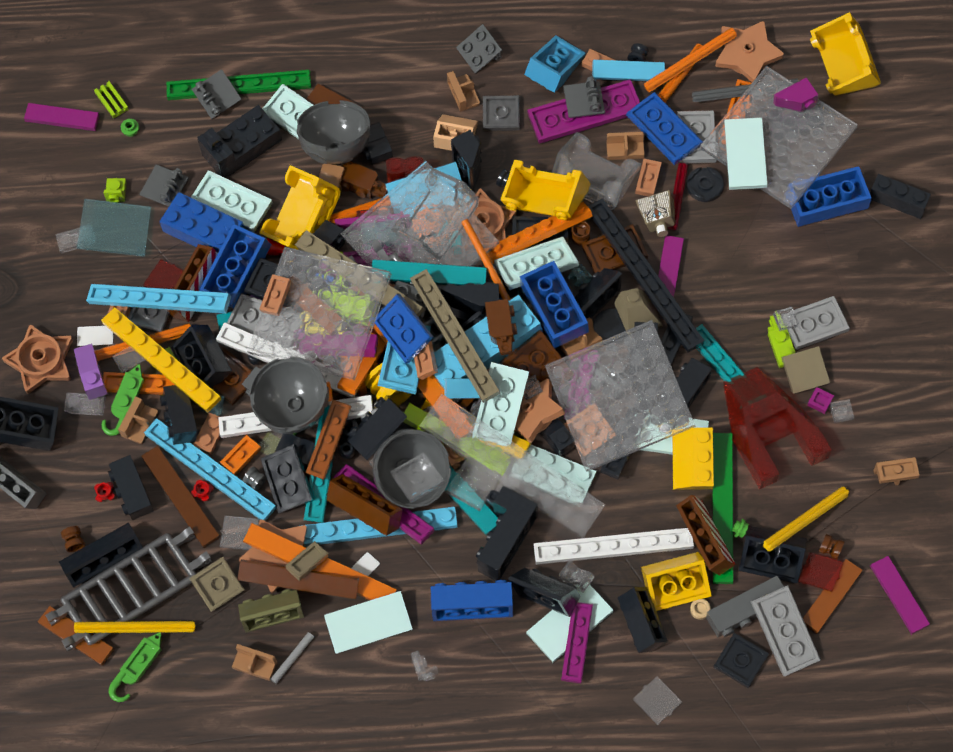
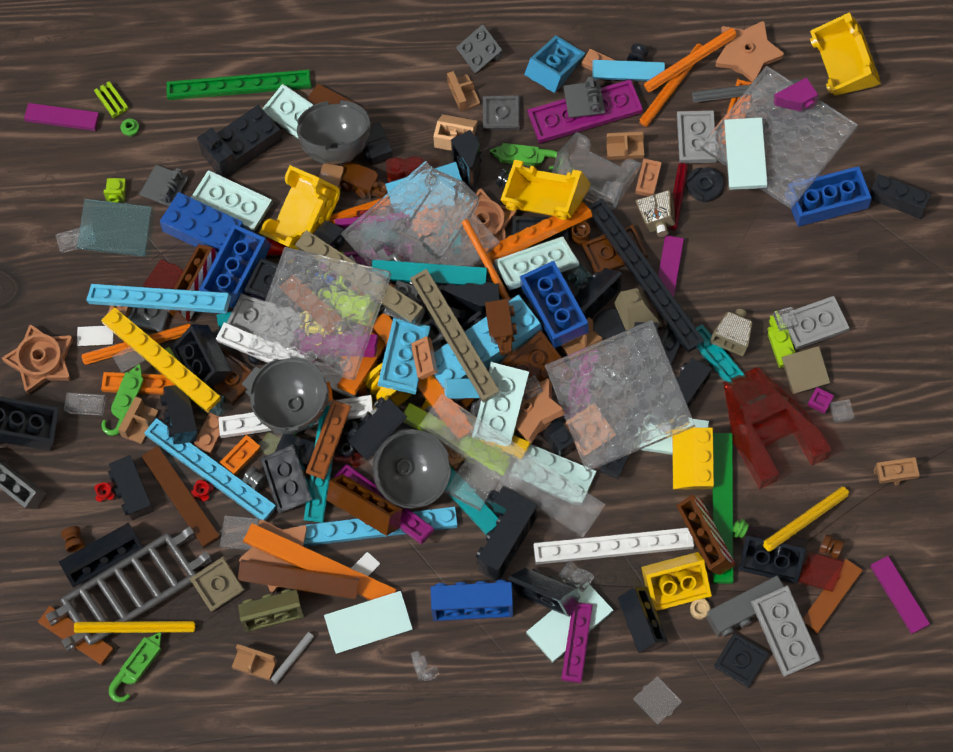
(90, 371): medium lavender slope -> none
(216, 94): dark grey hinge -> none
(275, 295): nougat plate -> none
(307, 561): dark tan tile -> none
(349, 459): none -> clear red hand
(403, 328): blue tile -> none
(417, 477): clear tile -> none
(528, 154): none -> bright green plate
(664, 128): blue tile -> none
(733, 332): none -> dark tan torso

